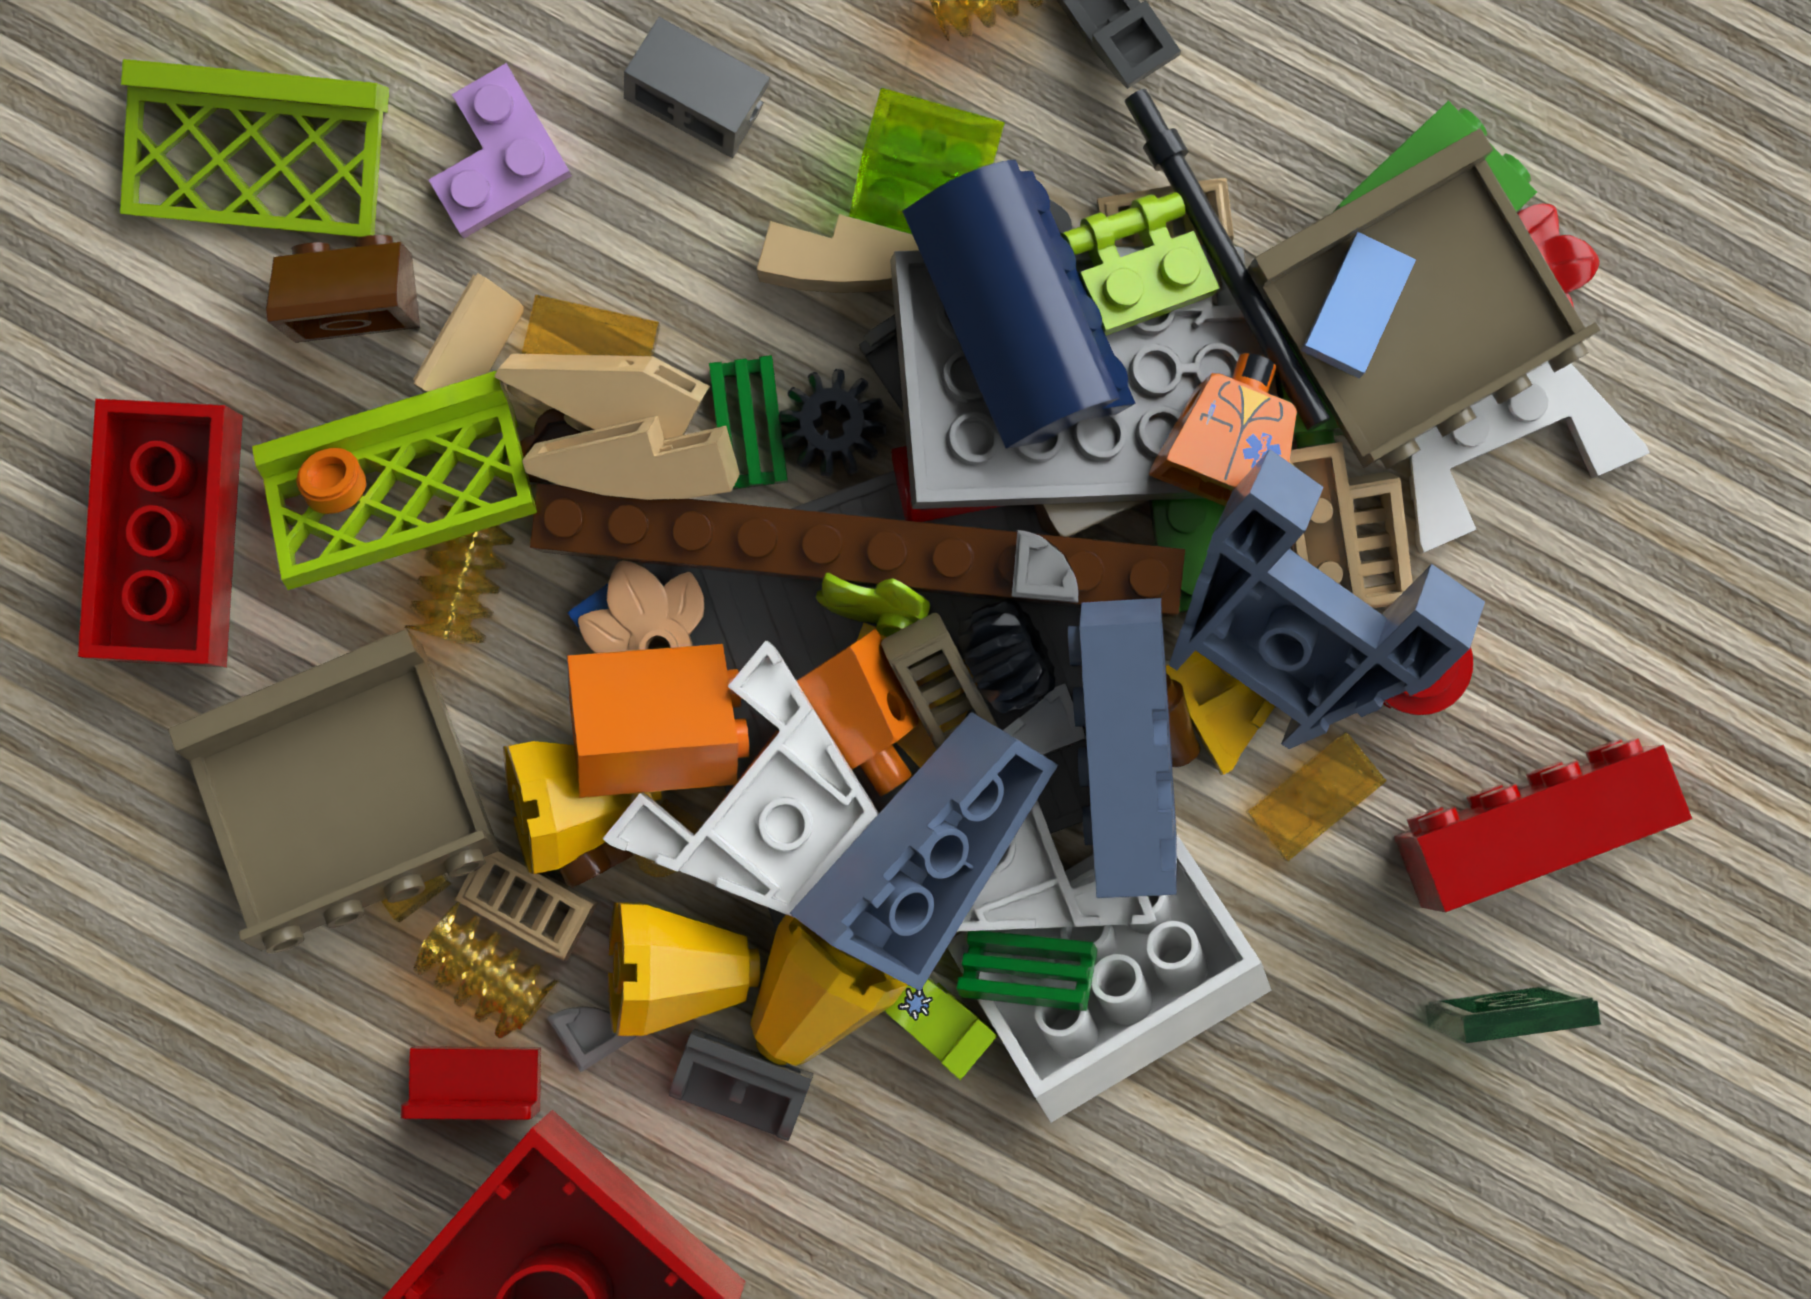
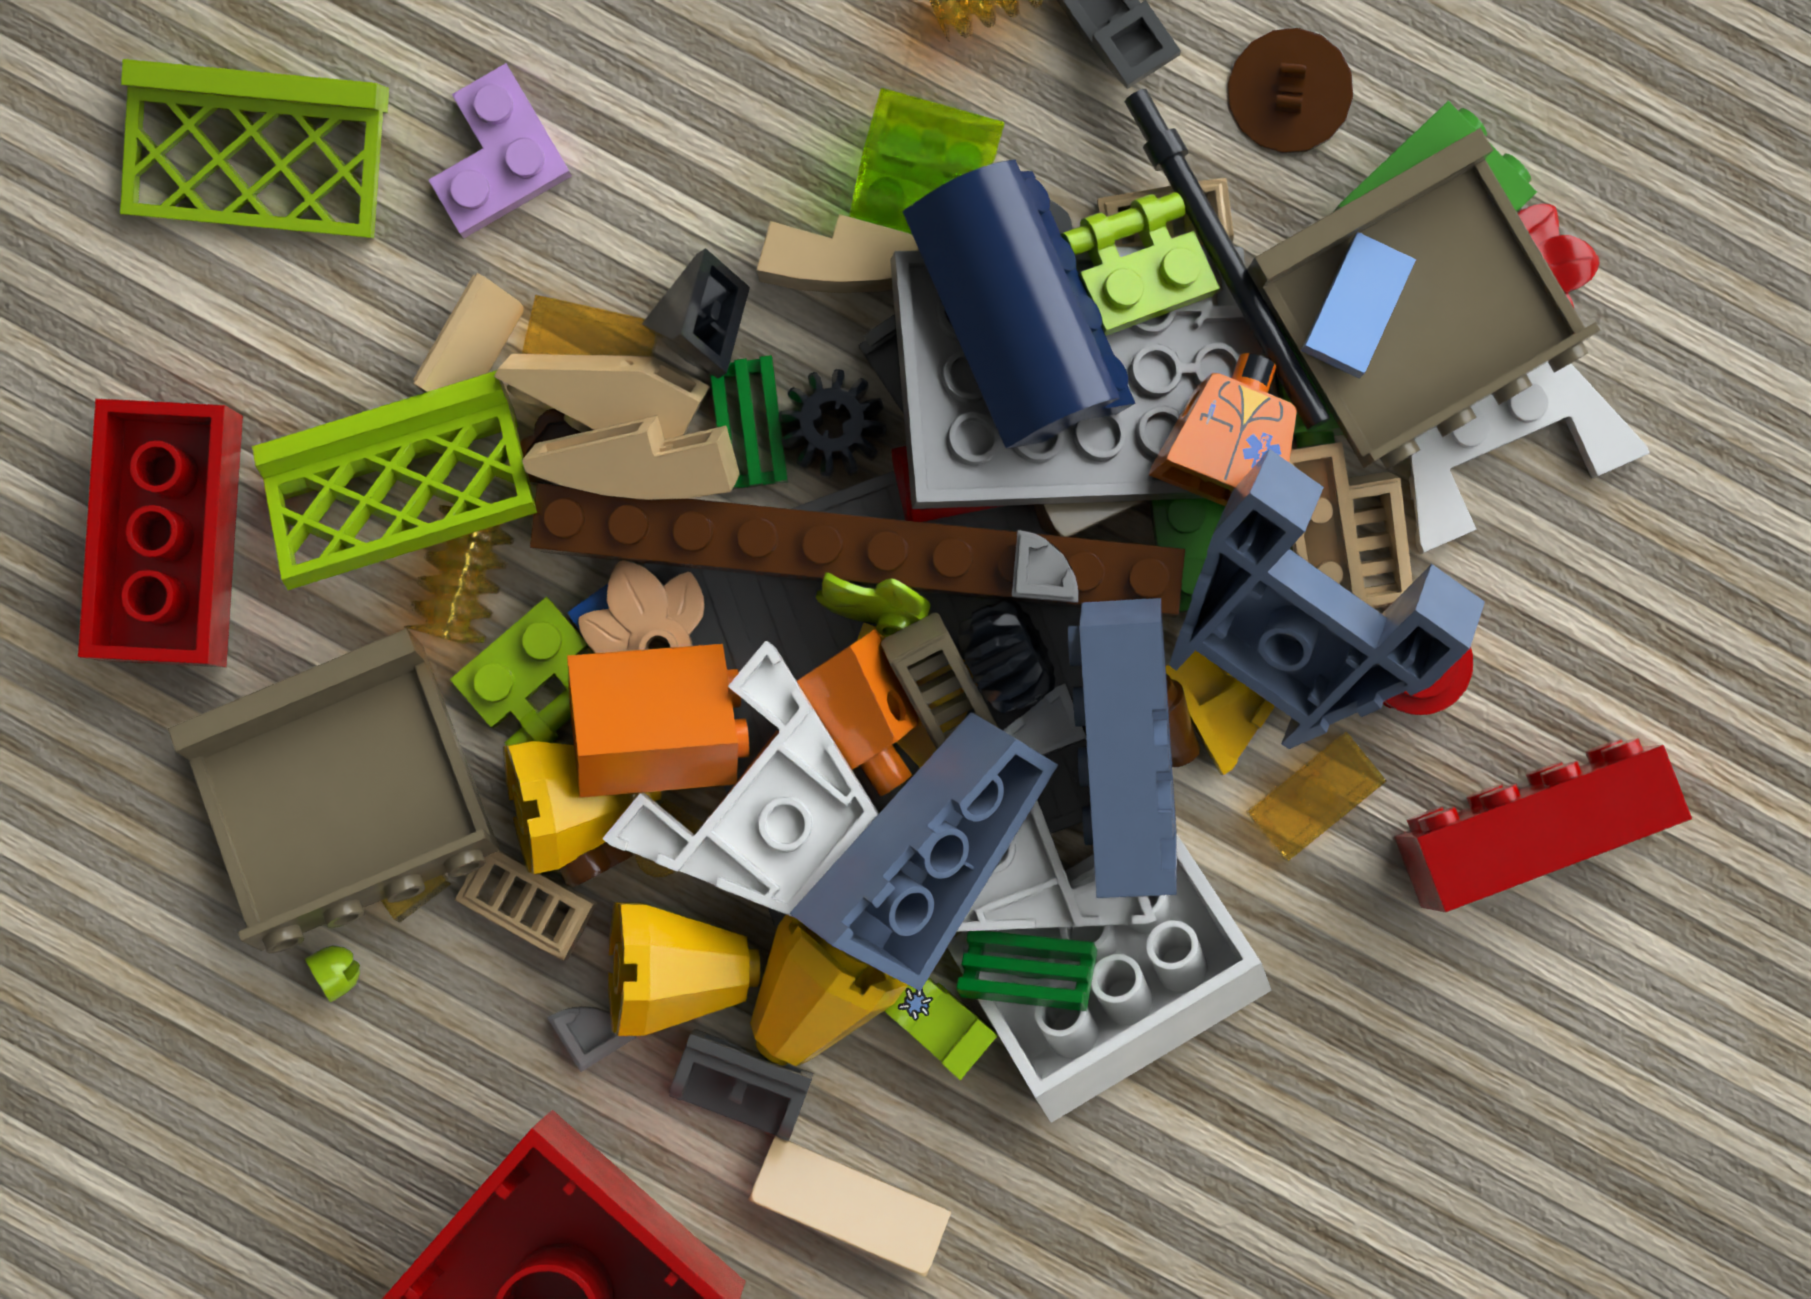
(331, 480): orange tile -> none
(334, 970): none -> lime hinge
(343, 290): reddish brown slope -> none
(473, 1083): red panel -> none
(482, 973): clear yellow piece -> none
(519, 666): none -> lime plate
(695, 87): dark grey hinge -> none
(701, 314): none -> black slope
(850, 1206): none -> tan slope
(1290, 90): none -> reddish brown piece
(1512, 1013): clear green tile -> none

